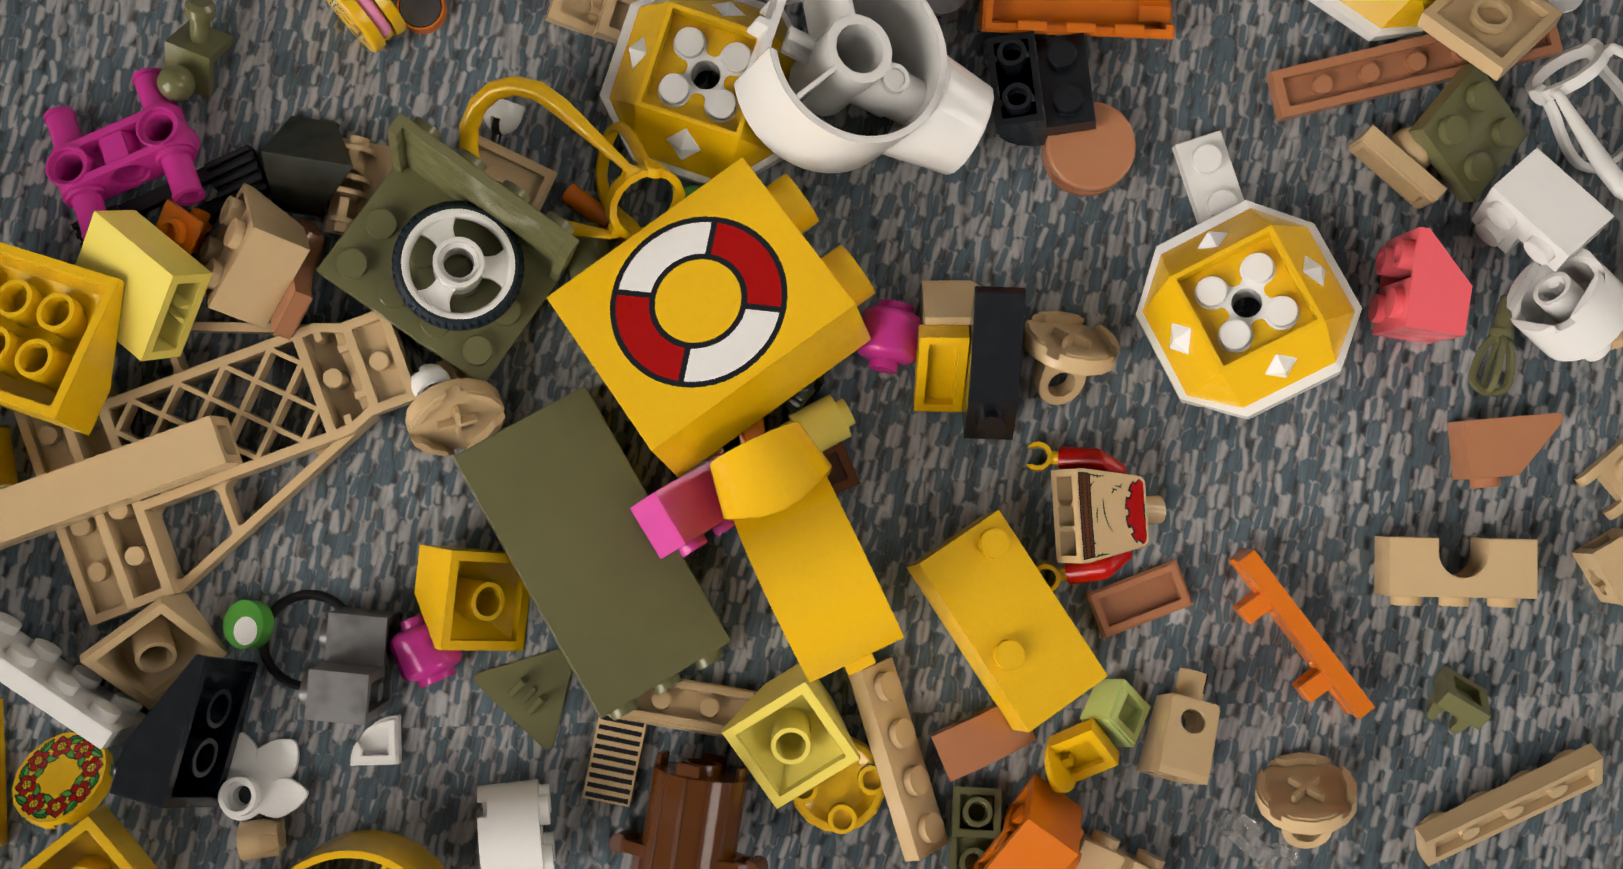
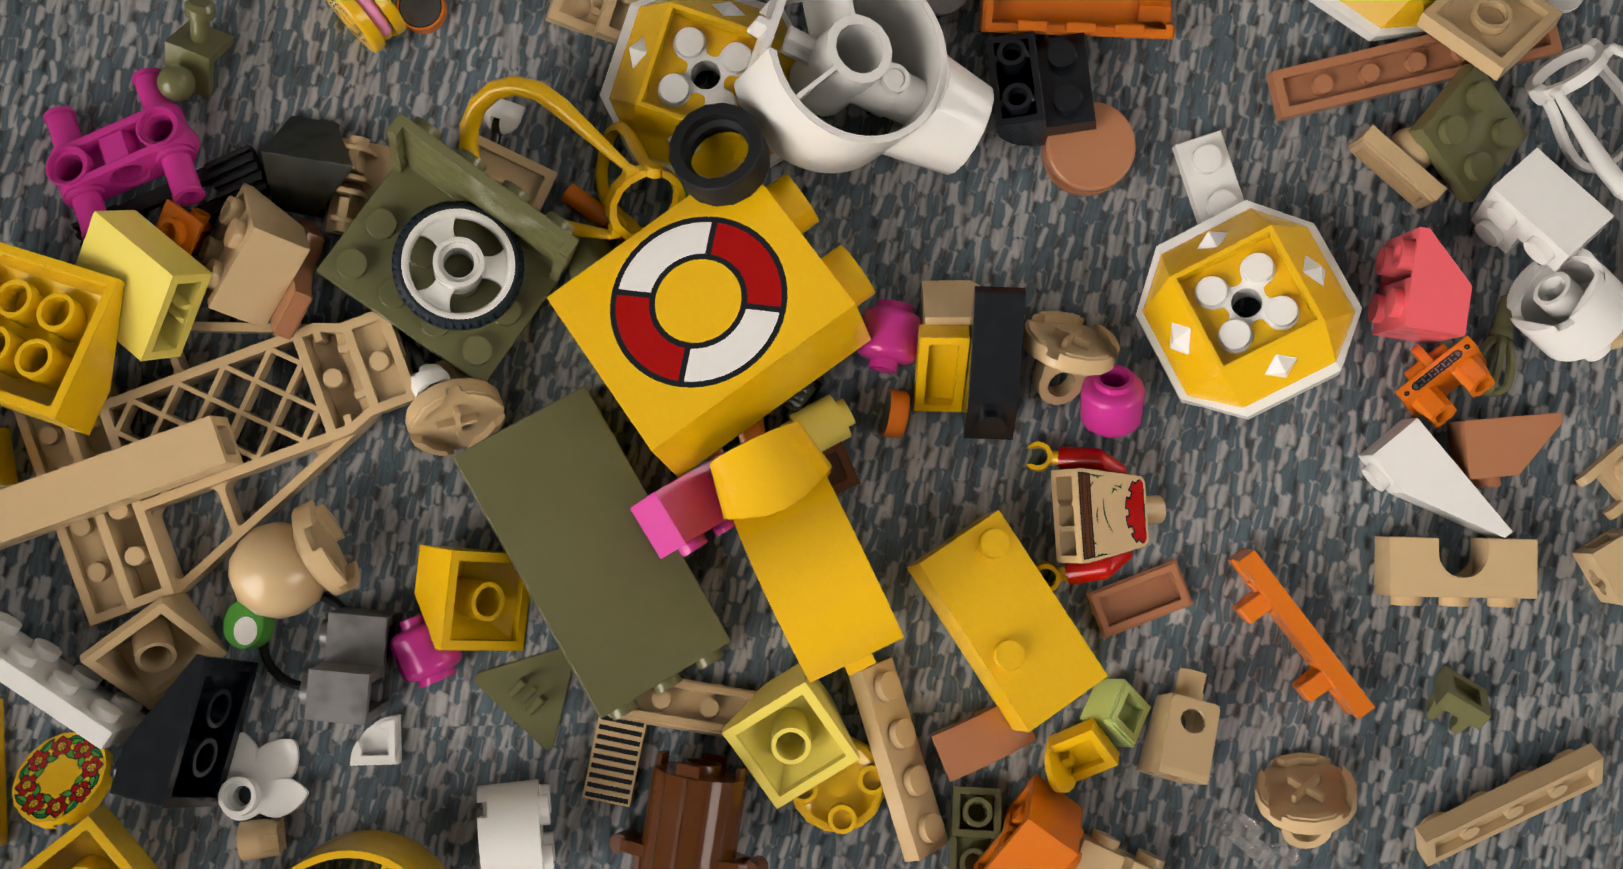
(287, 566): none -> tan tile
(703, 124): none -> black tyre
(895, 414): none -> orange tile
(1112, 402): none -> dark pink head
(1420, 471): none -> white slope
(1439, 374): none -> orange hips

